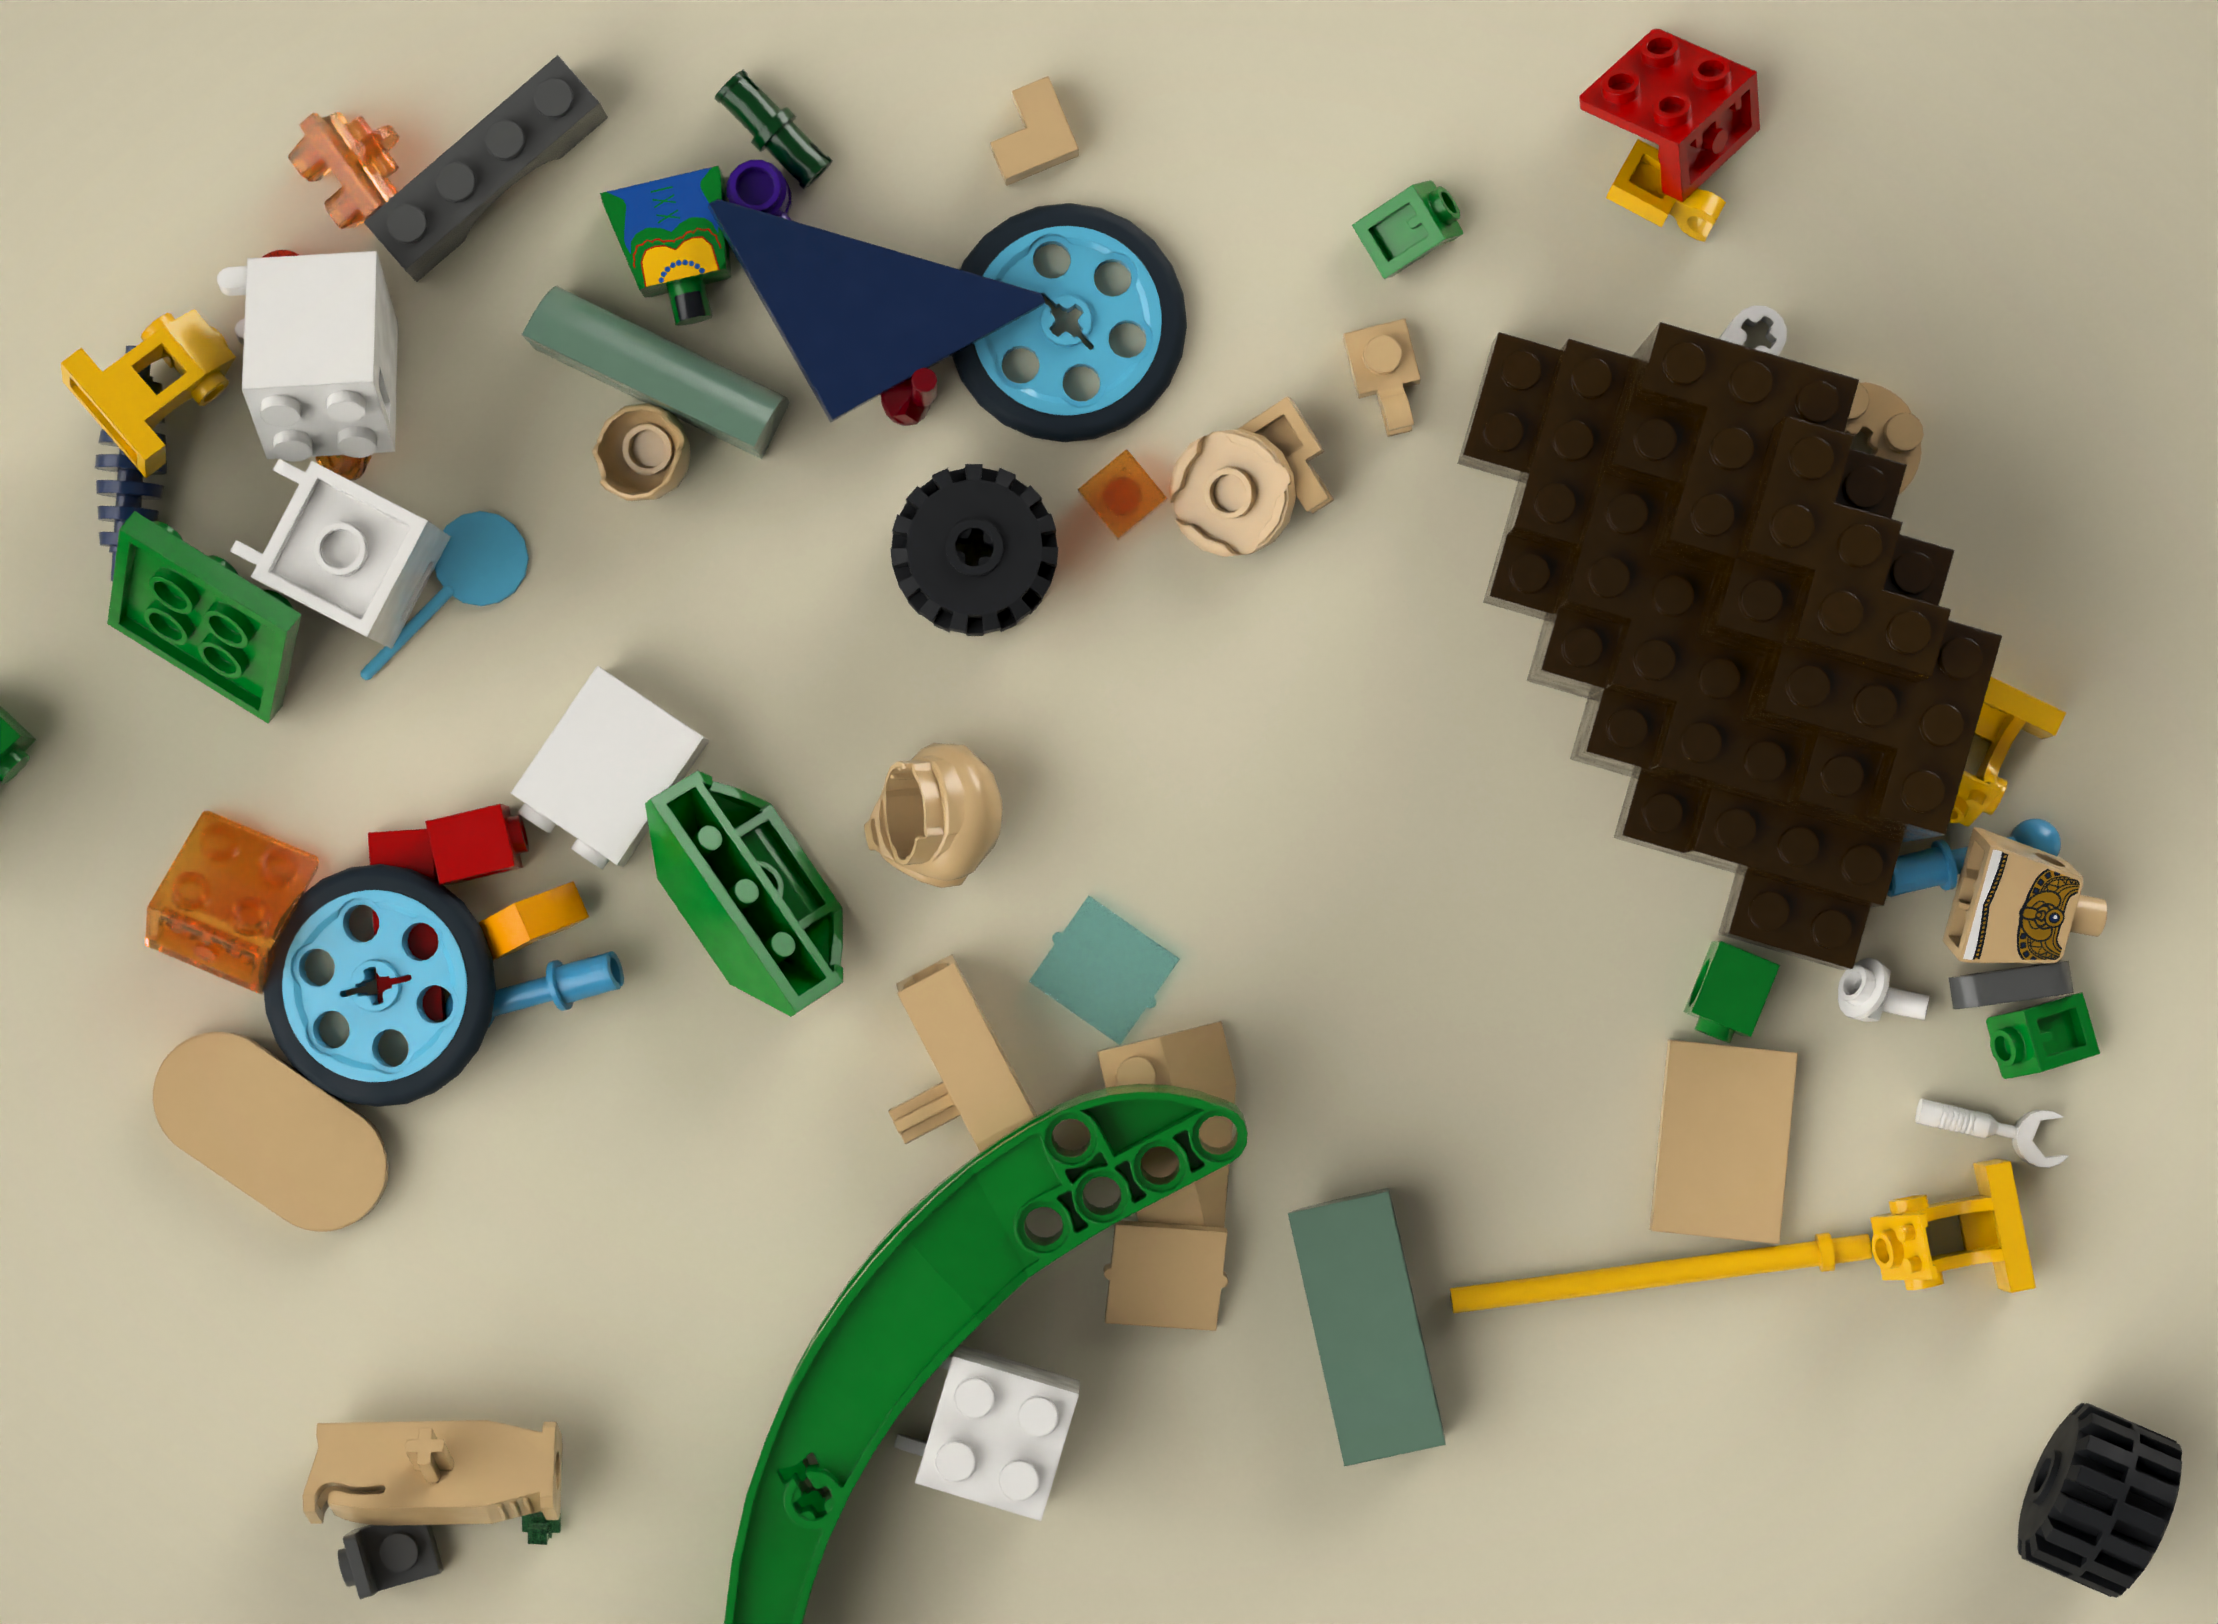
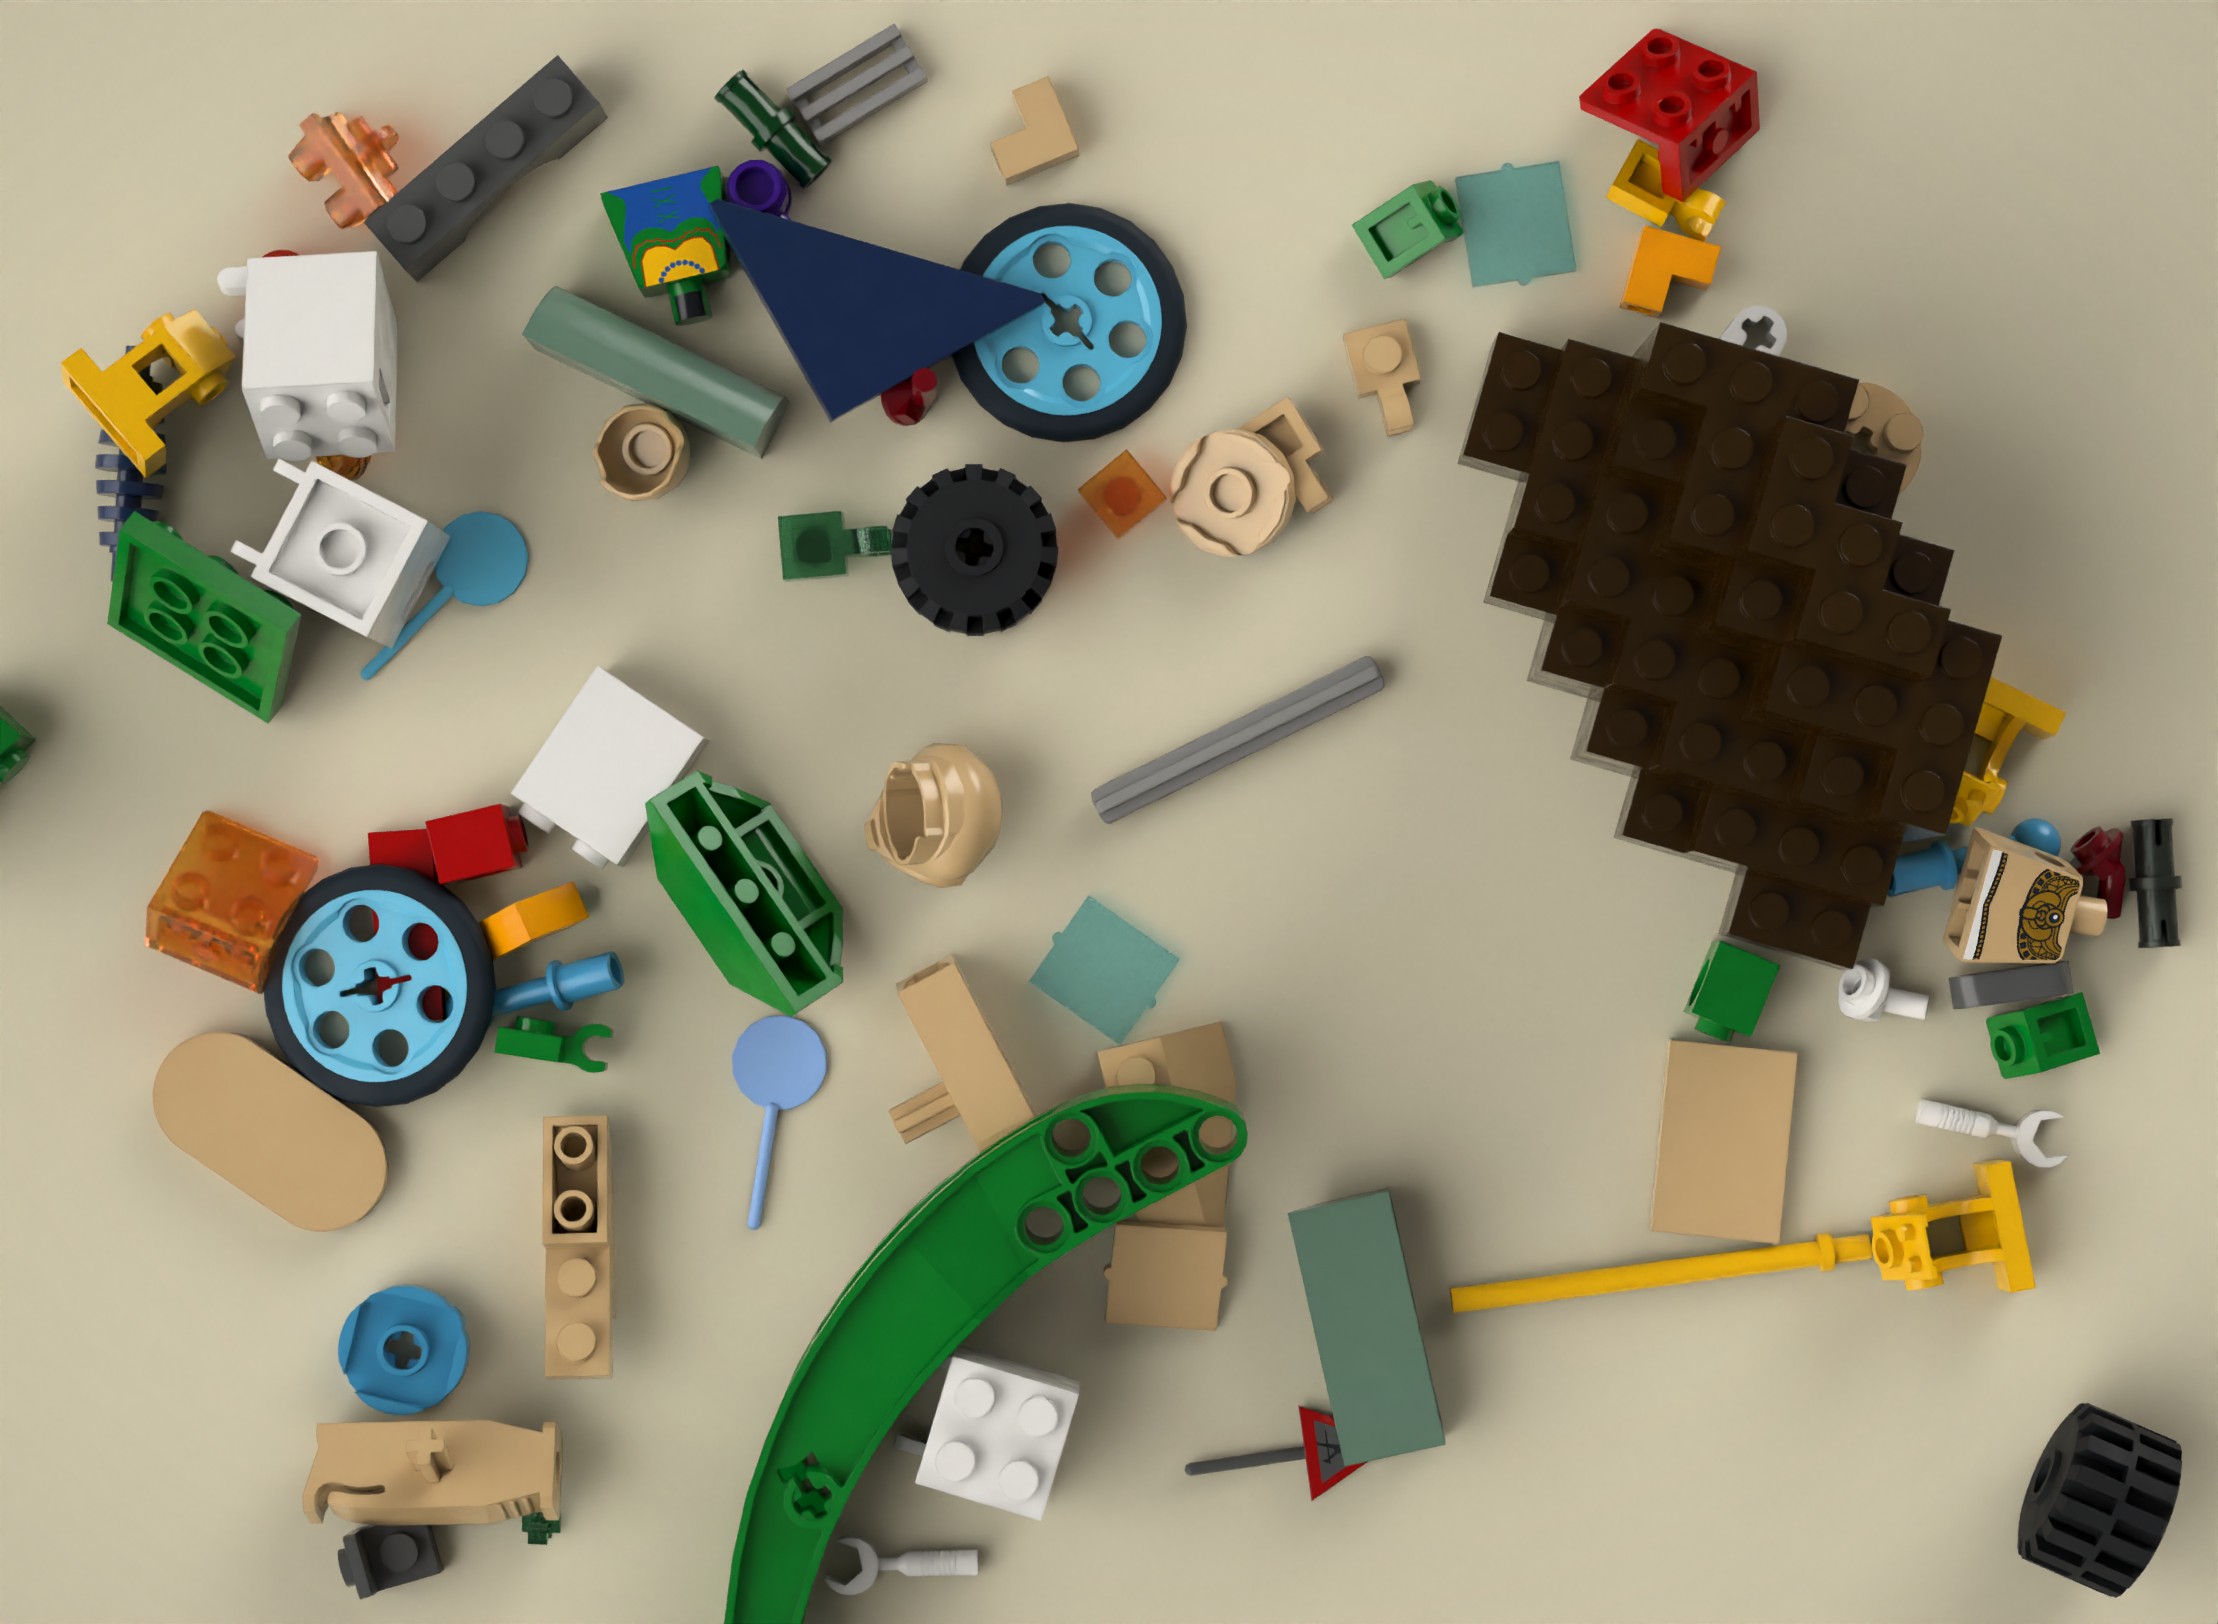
(373, 1369): none -> dark azure plate
(537, 1040): none -> green plate
(578, 1247): none -> tan slope
(777, 1067): none -> light blue piece
(820, 545): none -> clear green plate
(902, 57): none -> light grey tile
(910, 1564): none -> white piece
(1237, 739): none -> light grey axle
(1320, 1450): none -> piece
(1515, 224): none -> clear light blue piece
(1662, 259): none -> light orange piece
(2099, 855): none -> dark red plate
(2155, 883): none -> pearl dark grey pin

